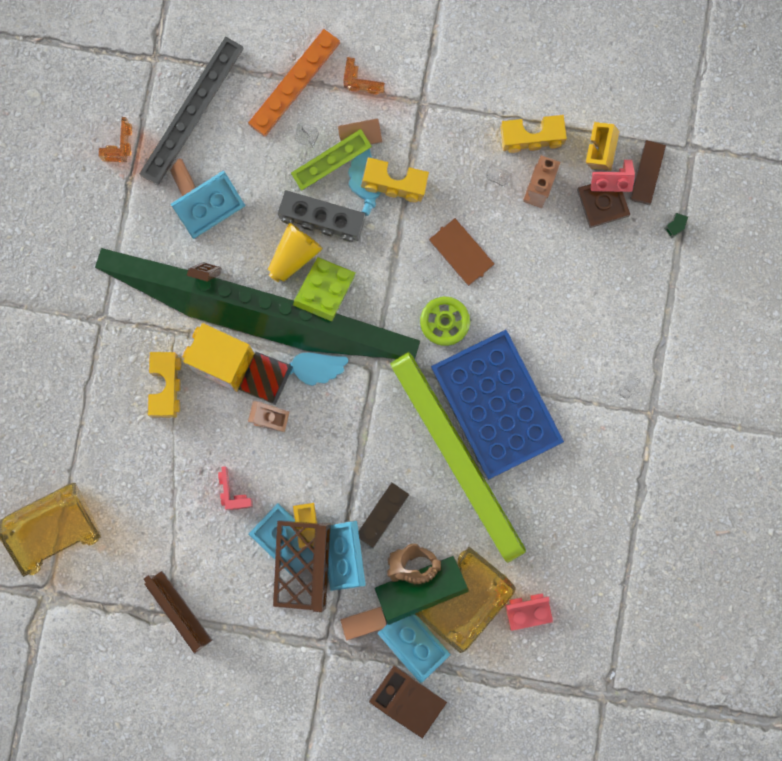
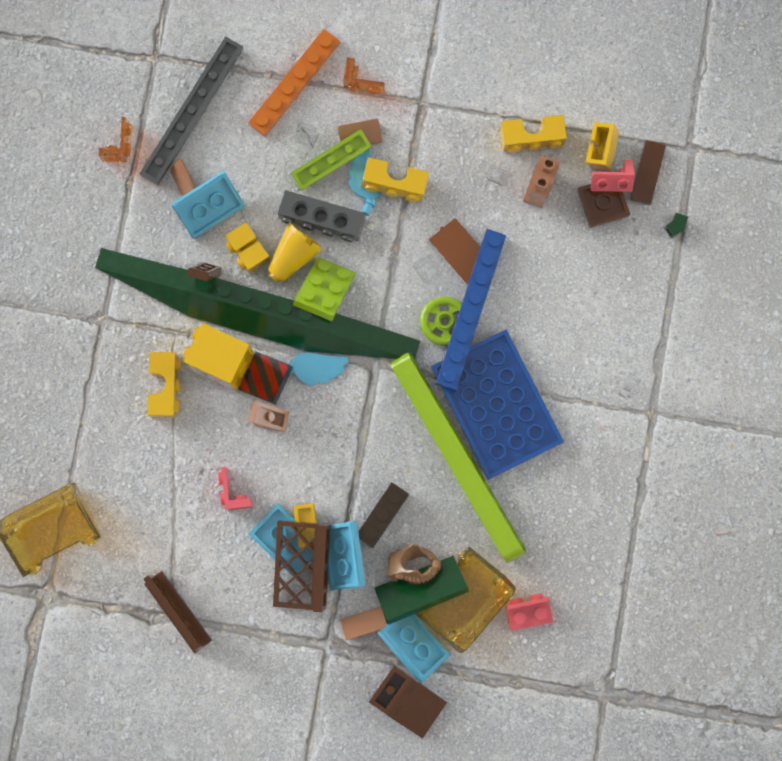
(247, 248): none -> yellow piece
(470, 310): none -> blue plate

